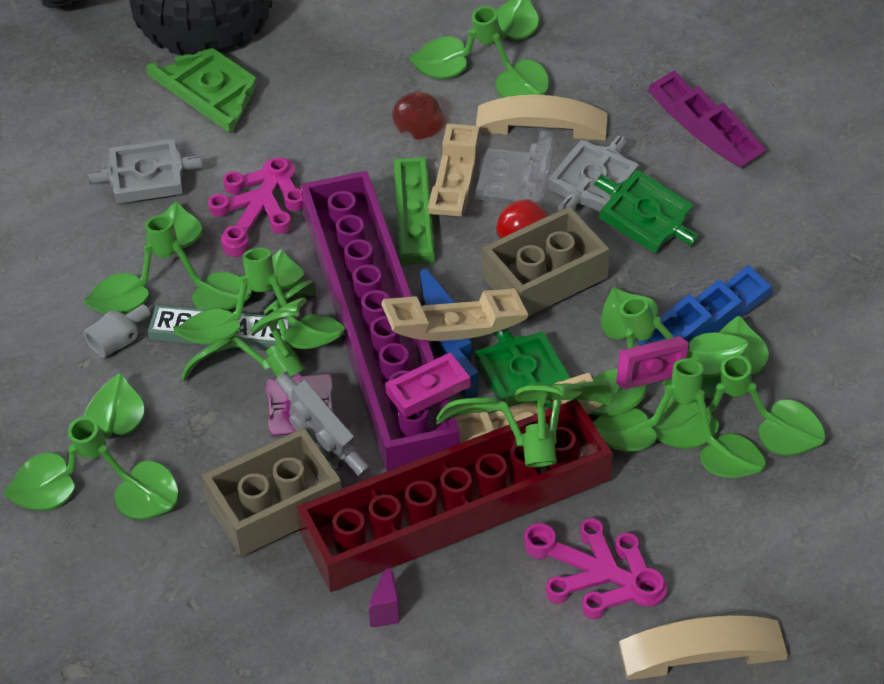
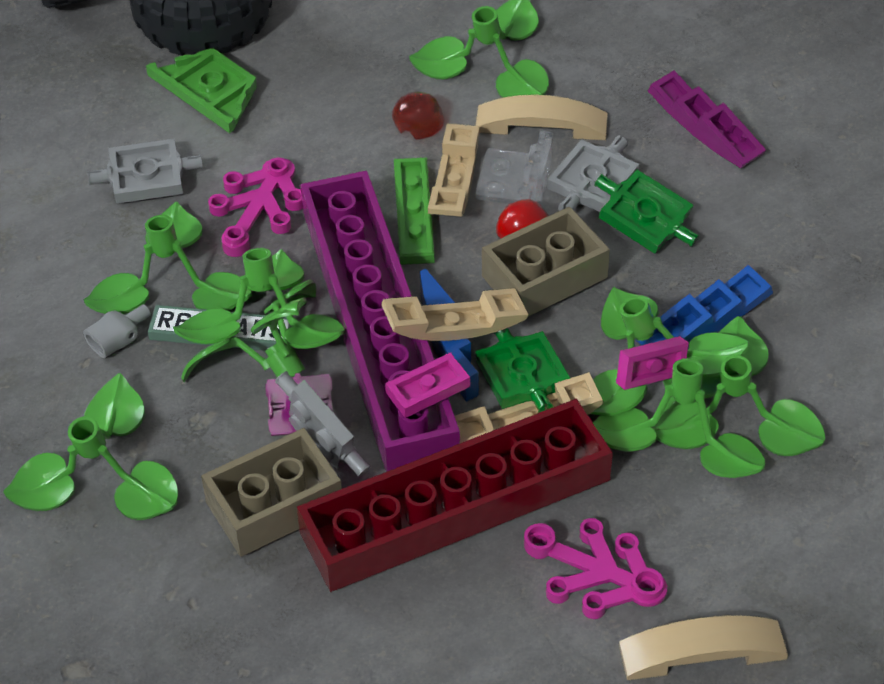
(385, 604): magenta slope -> none
(539, 439): bright green plant -> none

